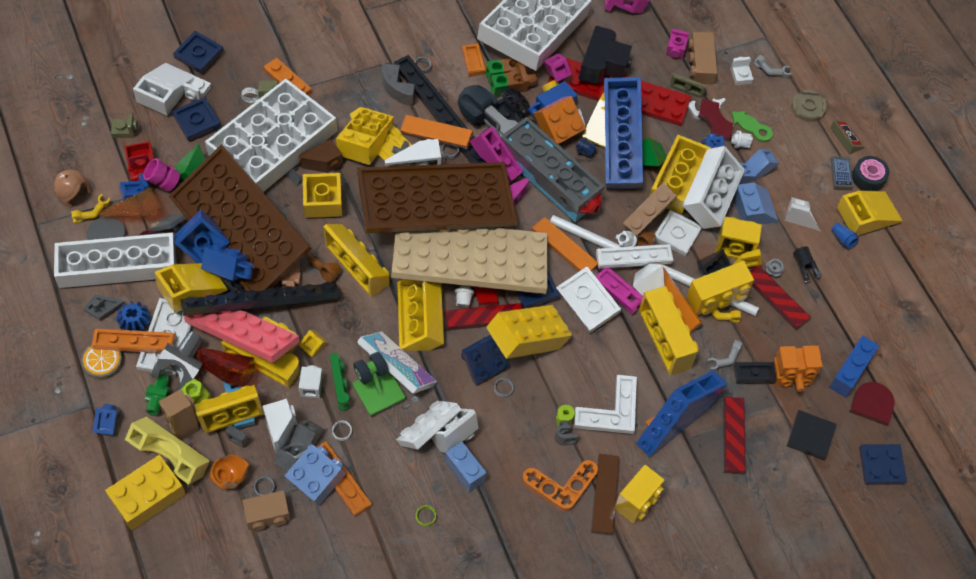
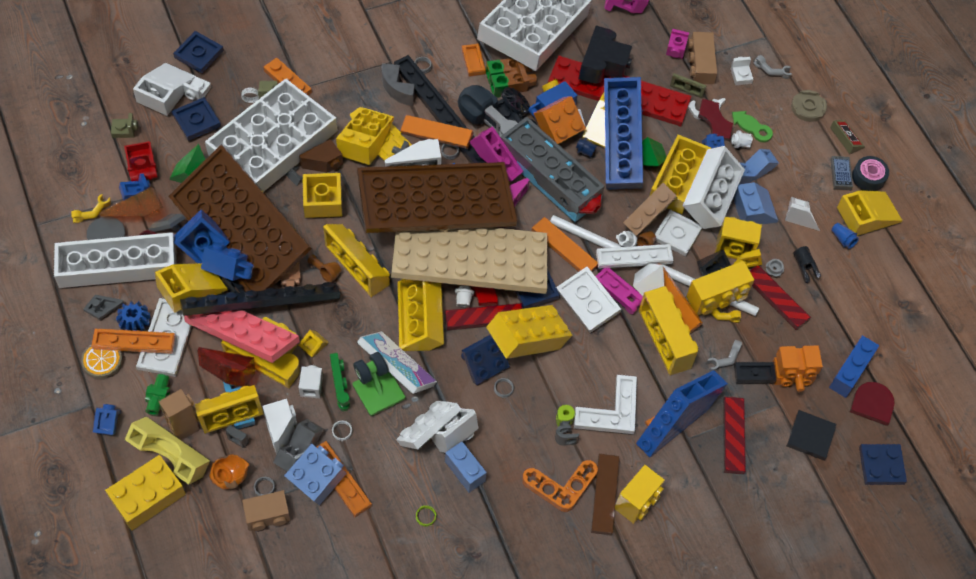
(68, 185): nougat piece -> none
(161, 174): dark pink wheel -> none
(180, 359): dark grey connector -> none
(196, 391): lime animal -> none
(557, 67): dark pink brick -> none

